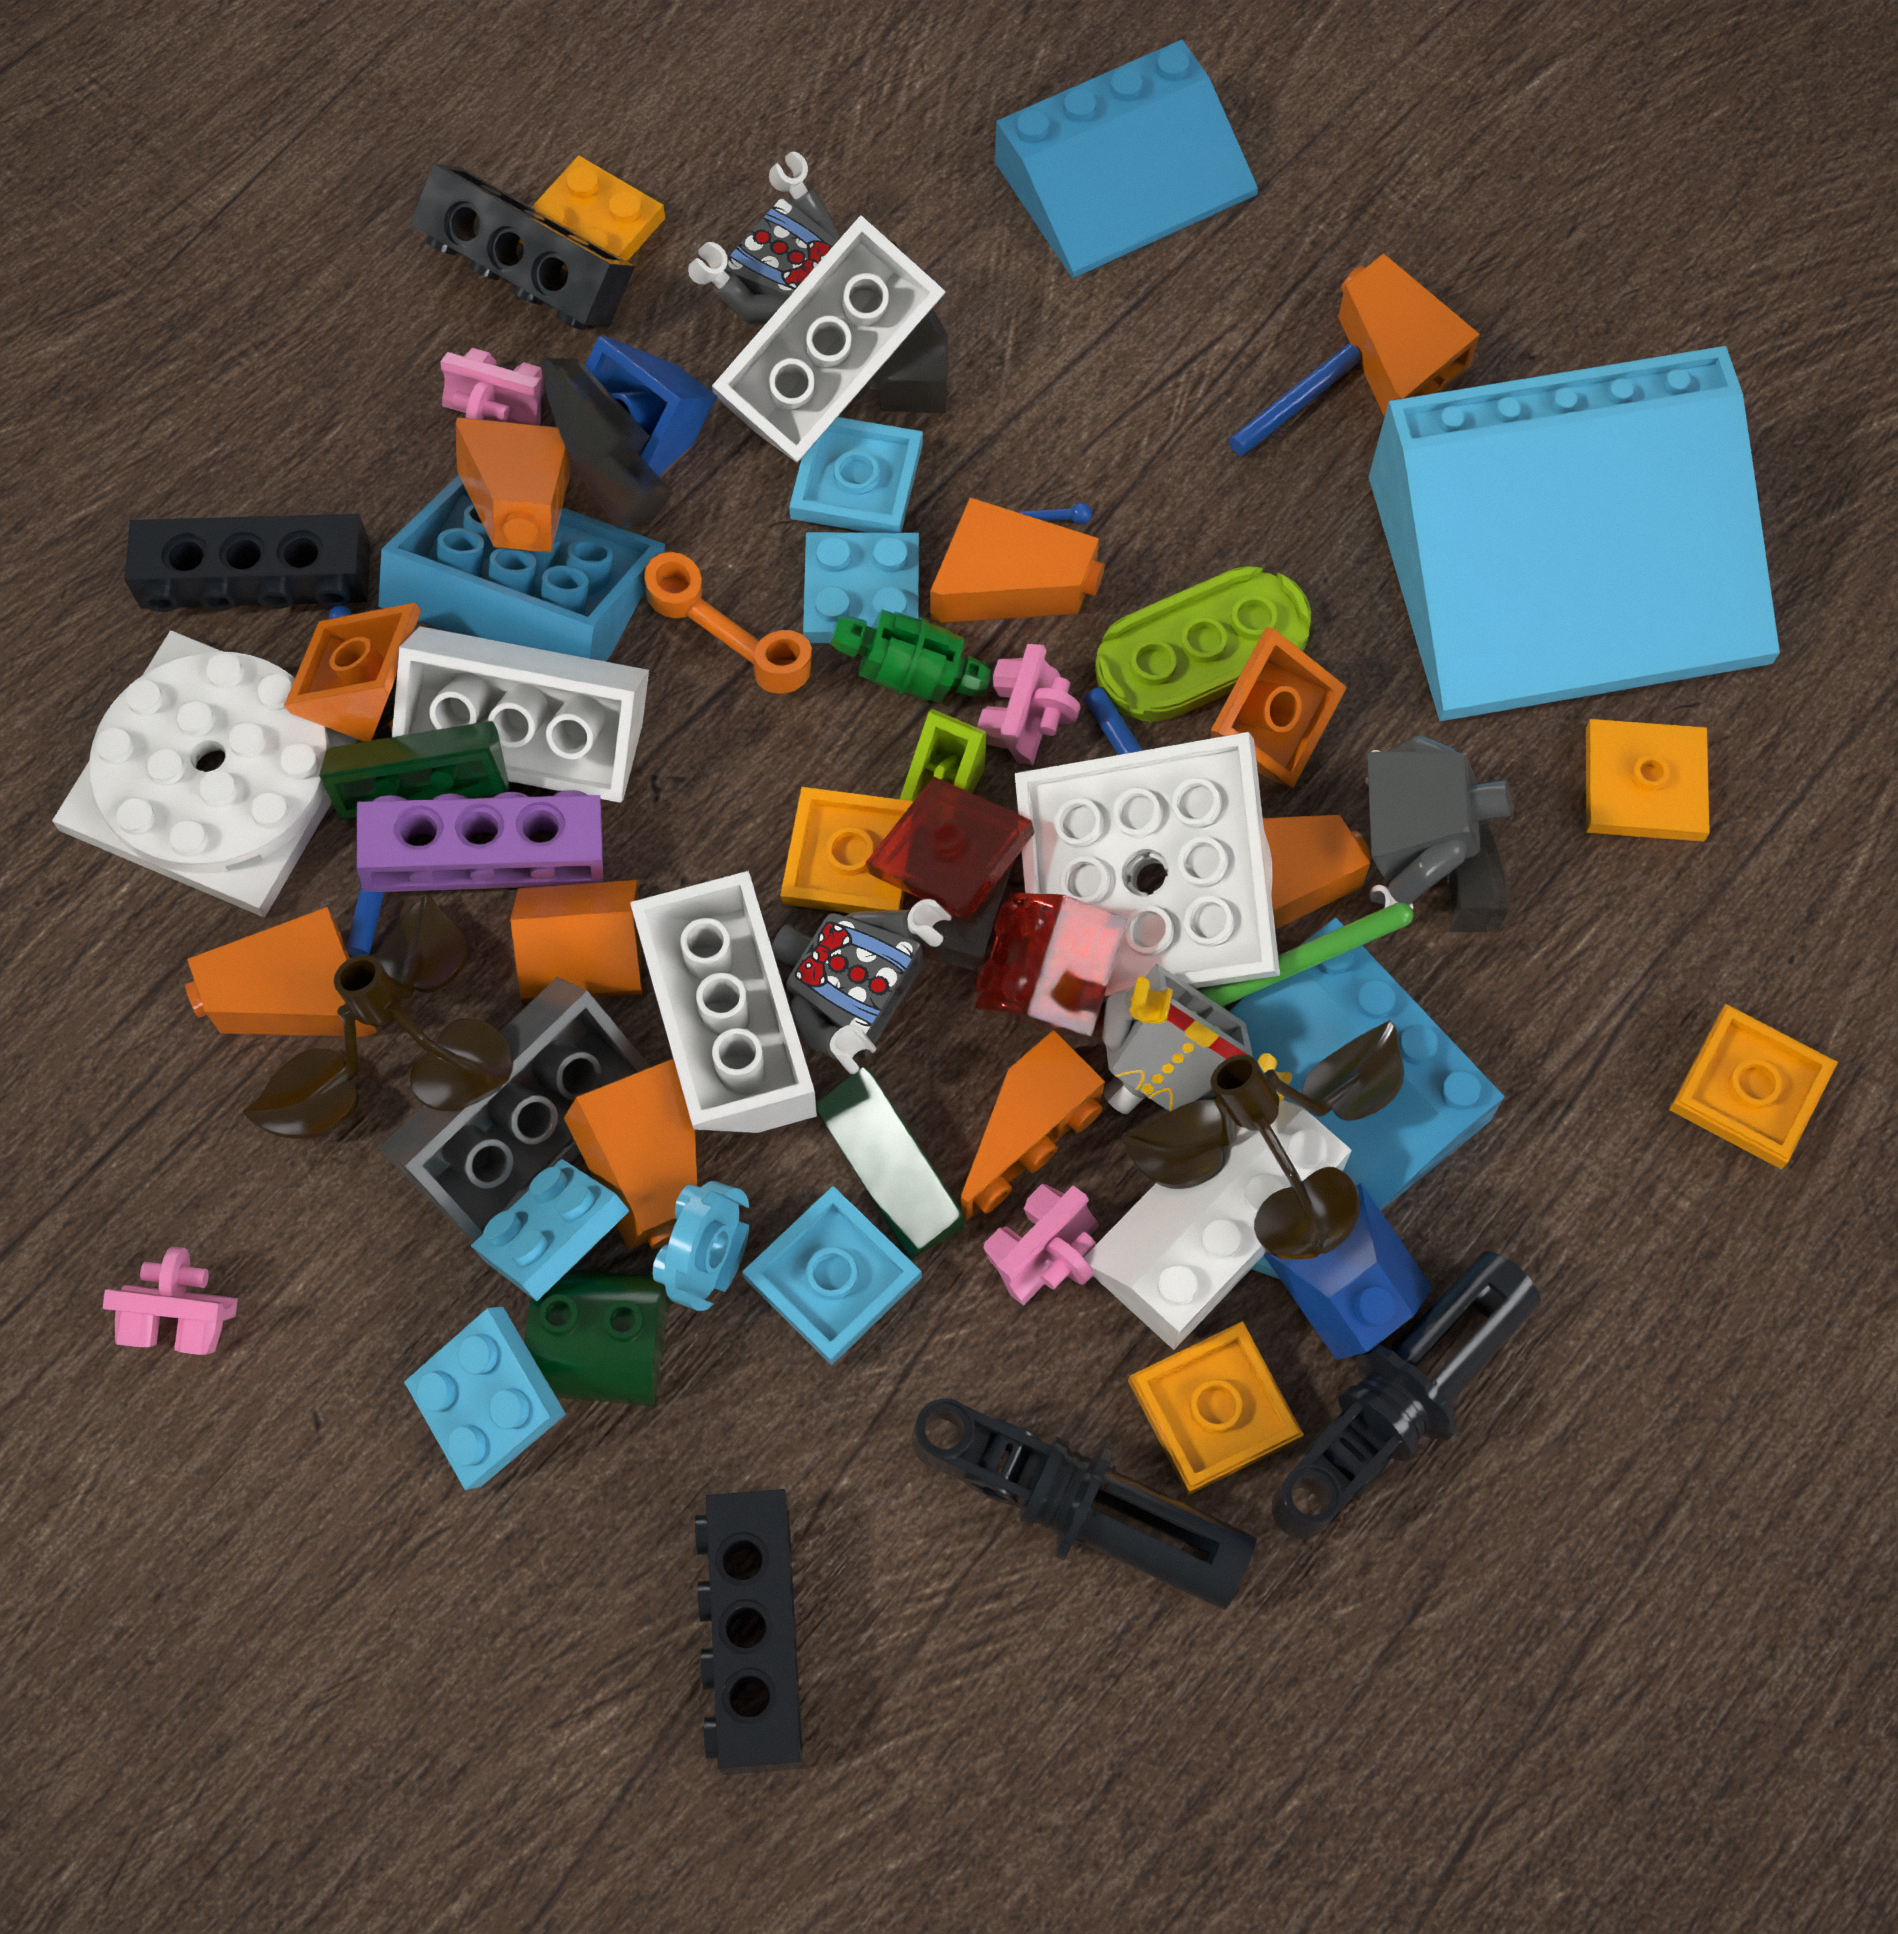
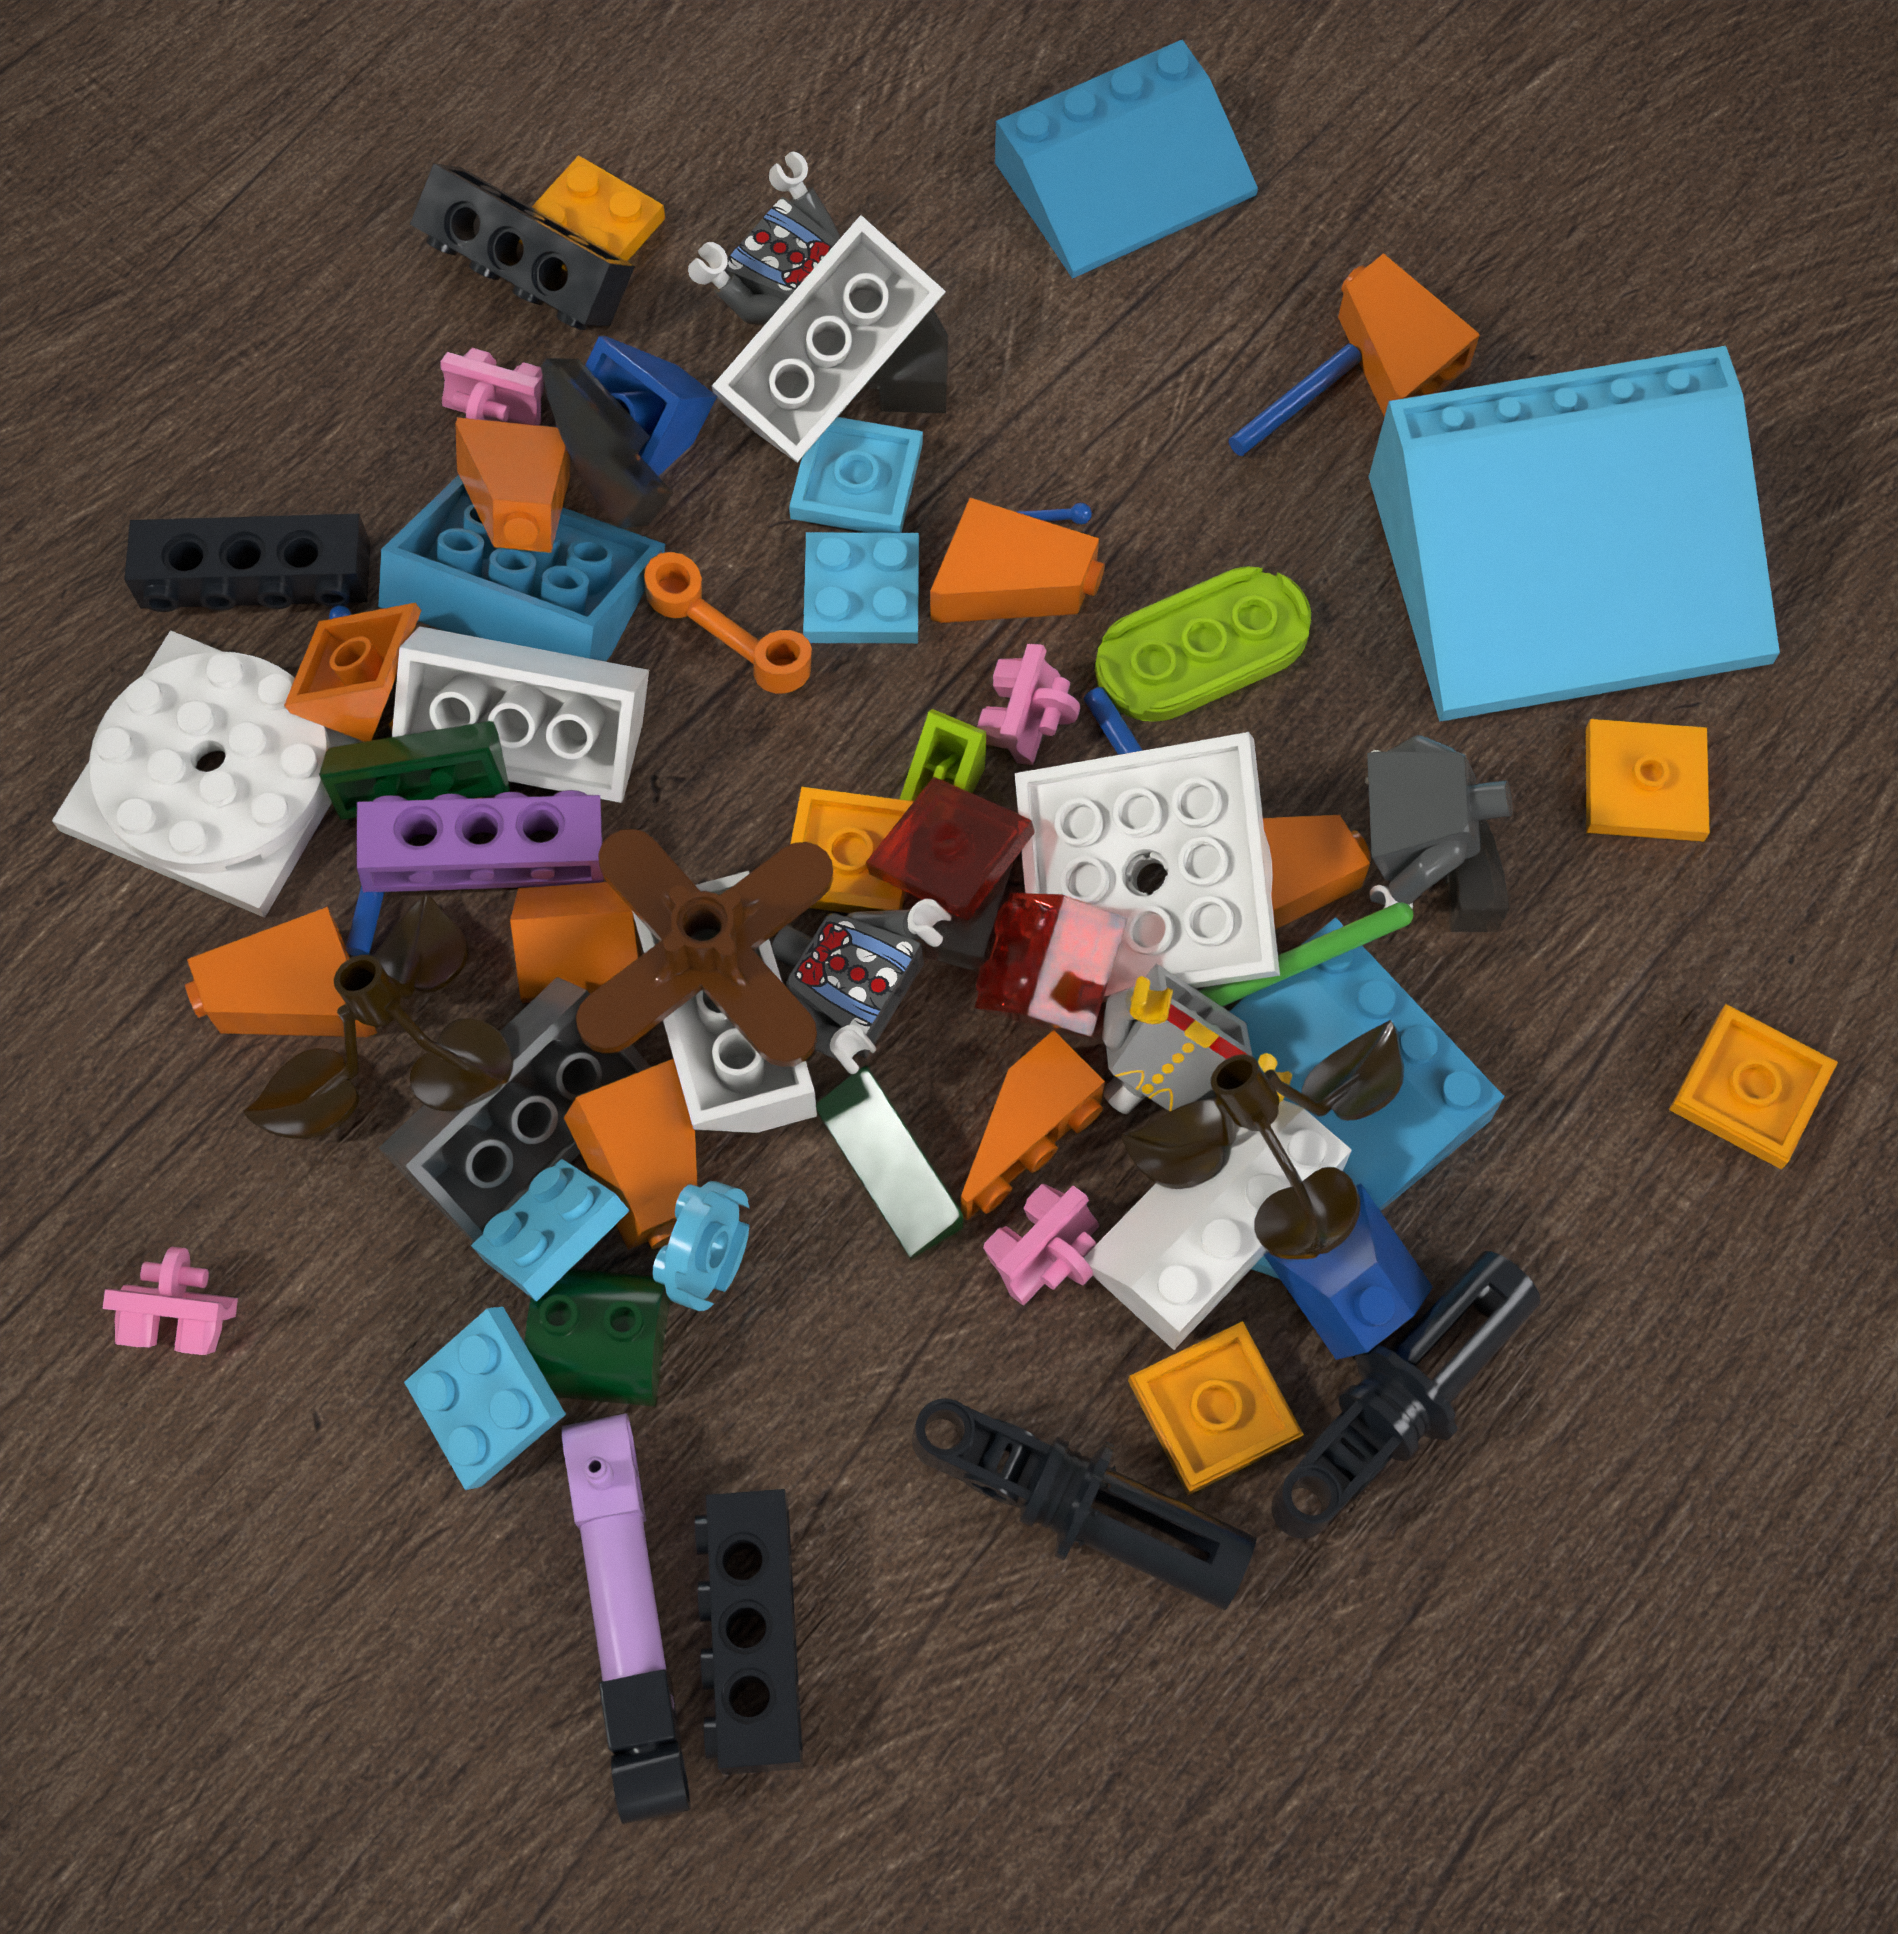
(635, 1686): none -> lavender piece
(720, 966): none -> reddish brown piece
(832, 1275): medium azure plate -> none
(911, 656): green piece -> none
(1282, 704): orange slope -> none

